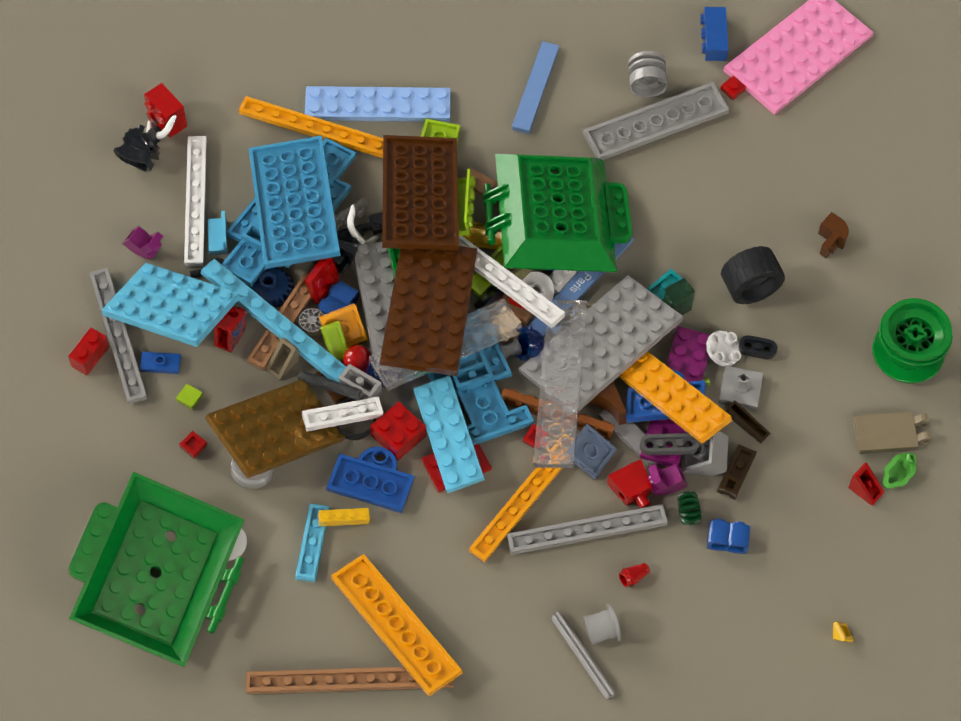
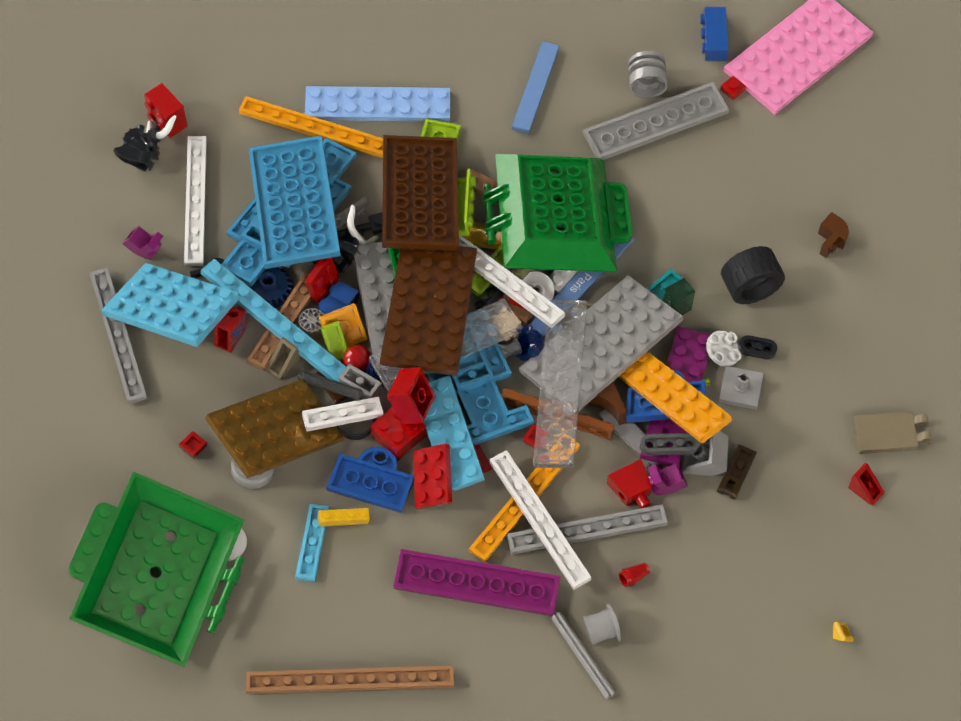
(88, 351): red brick -> none
(160, 362): blue plate -> none
(189, 396): lime tile -> none
(217, 235): medium azure panel -> none
(396, 625): light orange plate -> none
(411, 395): none -> red brick
(432, 476): none -> red plate
(476, 582): none -> magenta plate
(540, 520): none -> white plate
(592, 451): sand blue tile -> none
(689, 508): dark green gear -> none
(728, 536): blue brick -> none
(747, 421): dark brown piece -> none
(899, 470): bright green arm -> none
(916, 325): green wheel -> none

